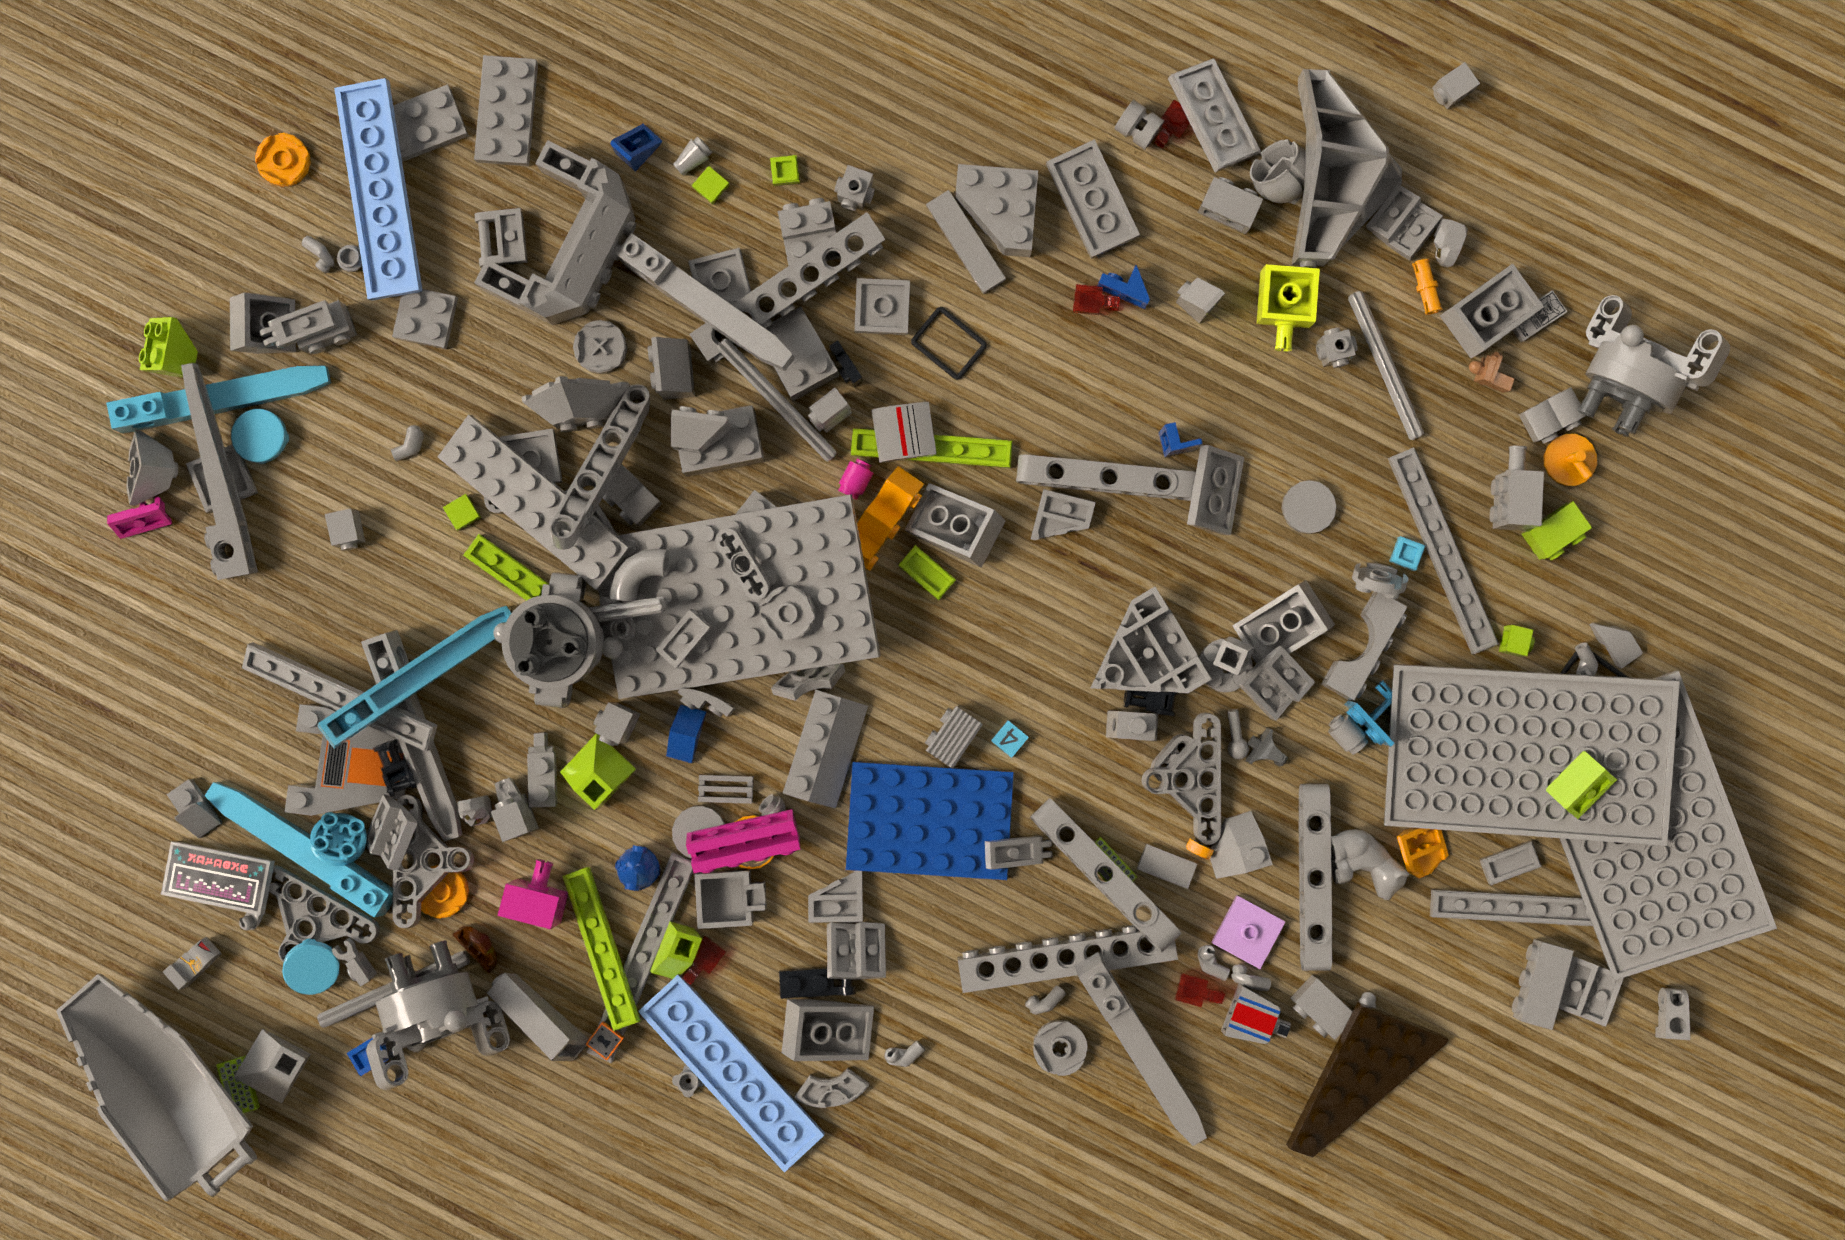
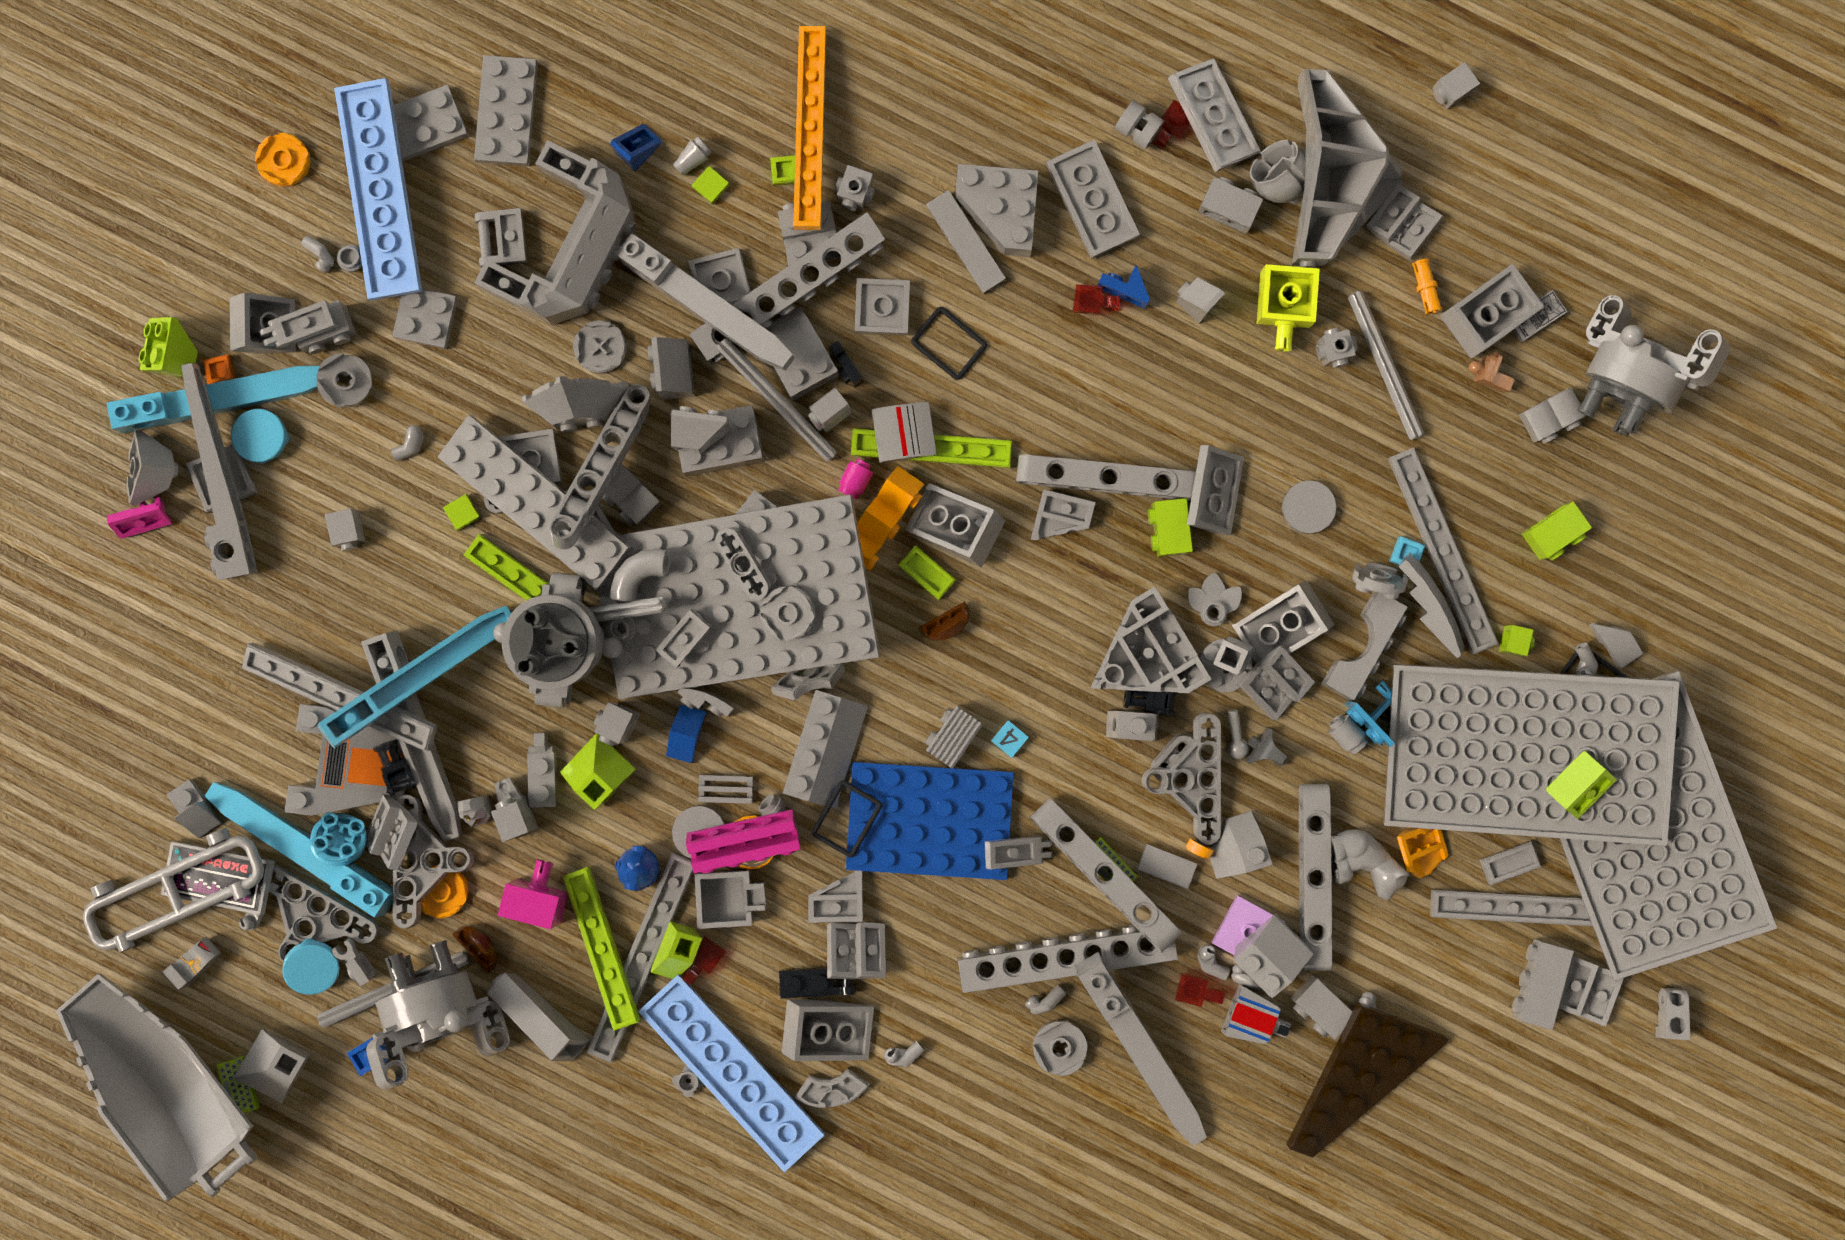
(107, 893): none -> light grey bar
(219, 369): none -> orange tile
(347, 366): none -> light grey plate
(605, 1040): tile -> none
(809, 128): none -> light orange plate
(814, 831): none -> black piece
(947, 624): none -> reddish brown plate
(1170, 527): none -> lime brick
(1171, 442): blue panel -> none
(1214, 596): none -> light grey plate
(1272, 955): none -> light grey slope
(1437, 613): none -> light grey slope
(1449, 241): light grey rock -> none
(1517, 495): light grey brick -> none
(1570, 459): light orange shield -> none

